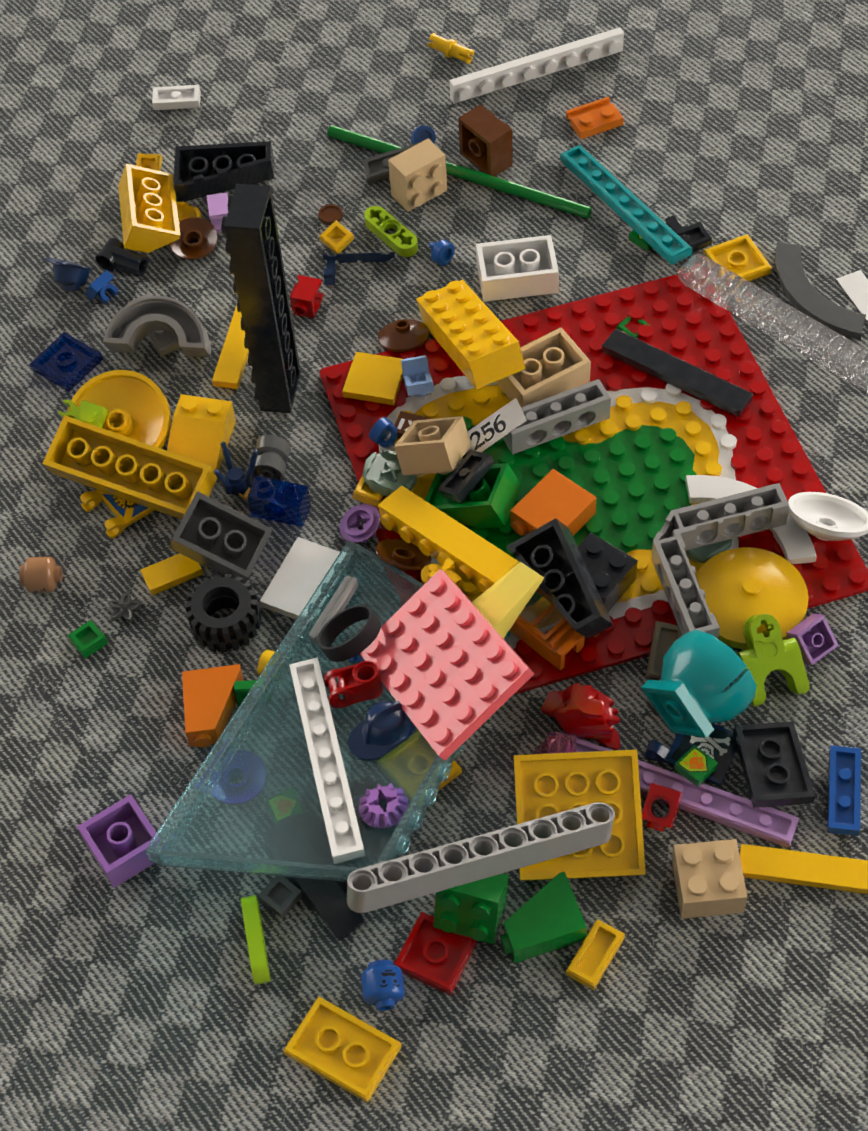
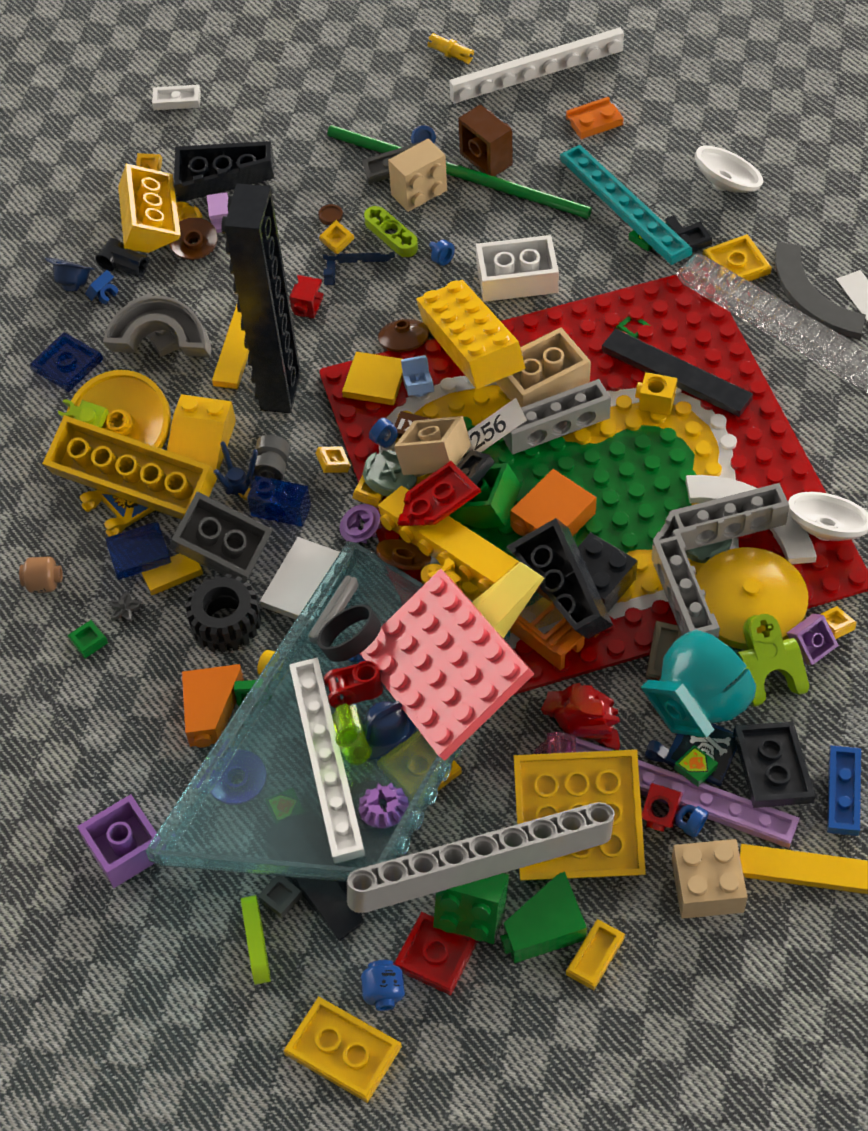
(138, 550): none -> clear blue tile
(333, 459): none -> yellow tile
(351, 735): none -> clear neon green piece
(437, 496): none -> red tile
(656, 393): none -> yellow brick
(695, 821): none -> blue tile
(727, 170): none -> white dish
(839, 622): none -> yellow tile

